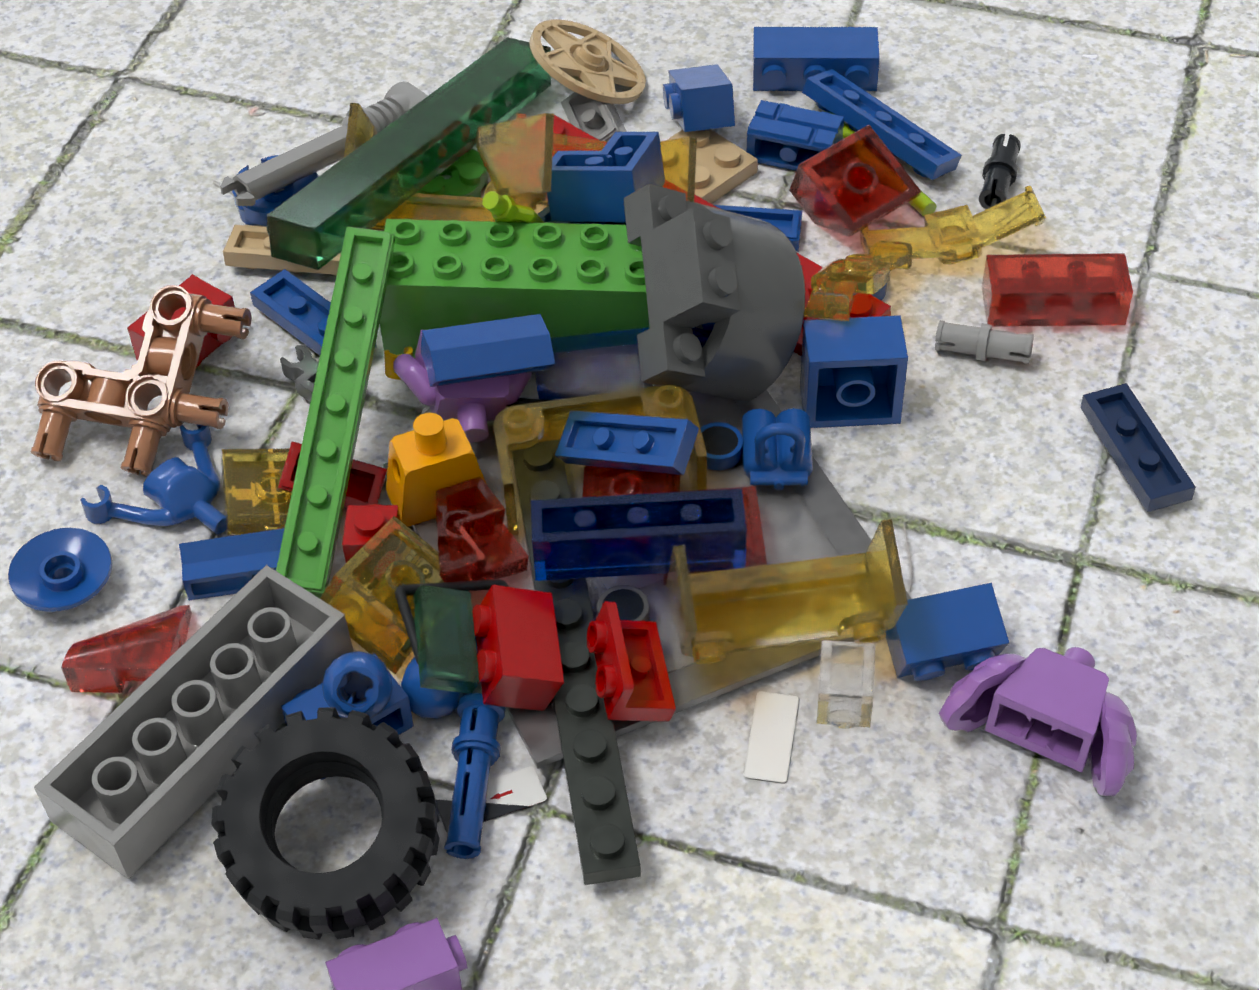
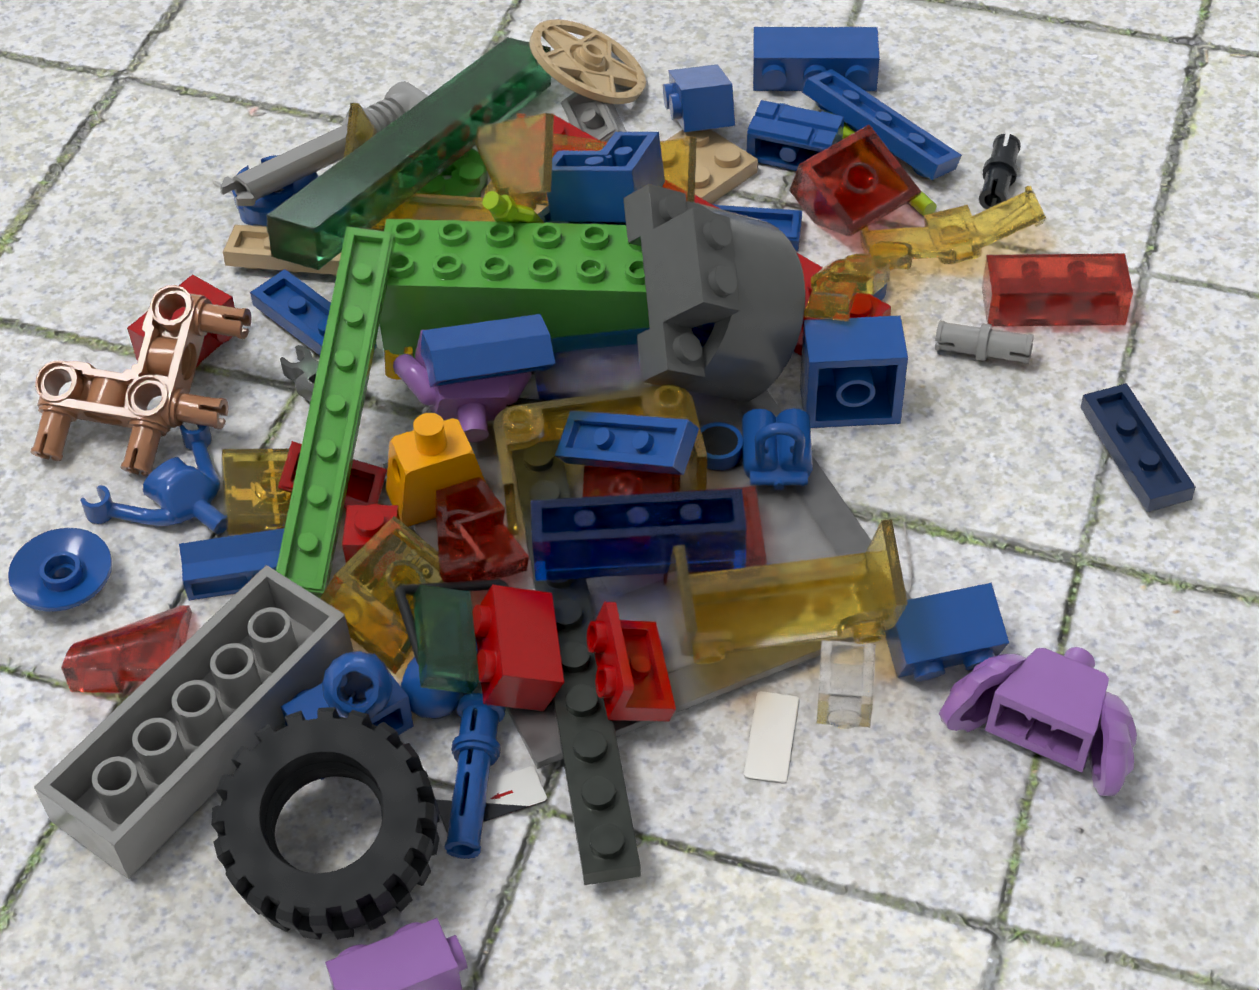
(630, 601): black tile -> none

